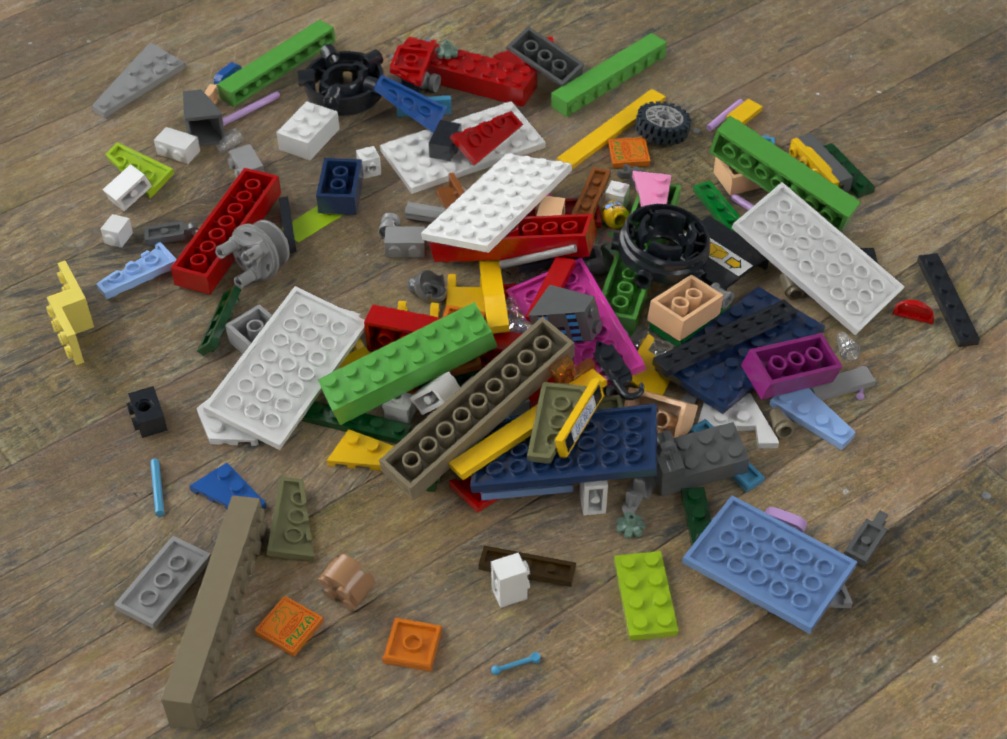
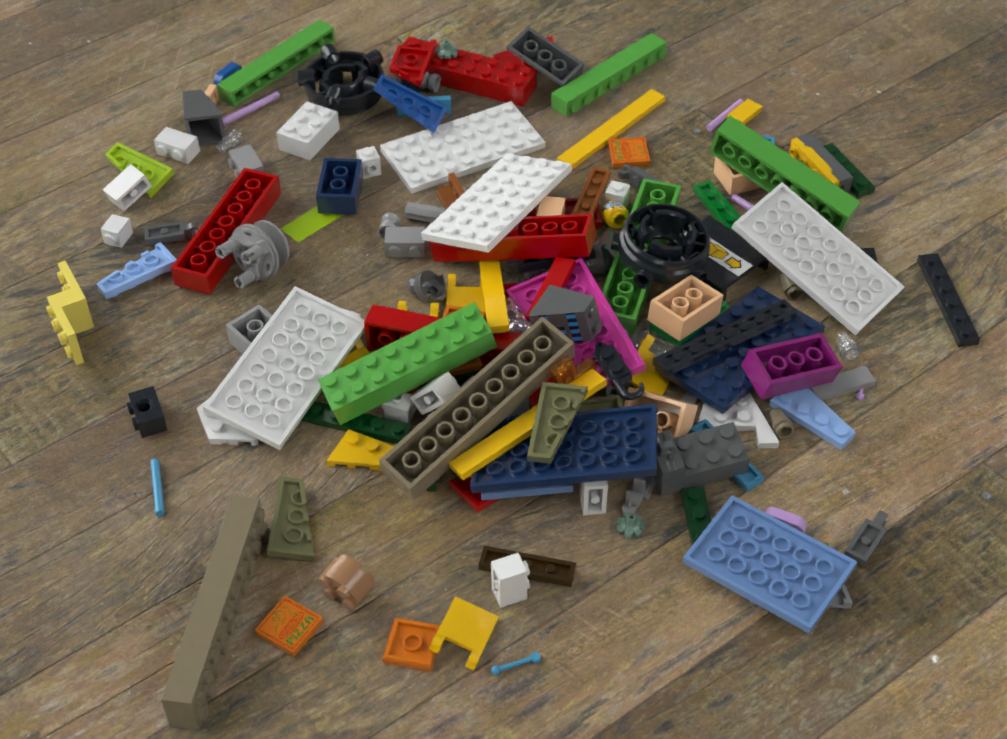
(143, 74): light grey wing -> none
(163, 582): light grey plate -> none
(217, 324): dark green plate -> none
(222, 484): blue wing -> none
(287, 223): black beam -> none
(440, 144): black brick -> none
(466, 627): none -> yellow flag
(486, 136): red wing -> none
(538, 256): light grey bar -> none
(579, 418): yellow tile -> none
(645, 596): lime plate -> none
(652, 187): bright pink wing -> none
(663, 123): black wheel -> none
(728, 296): light grey bush -> none
(914, 310): red plate -> none

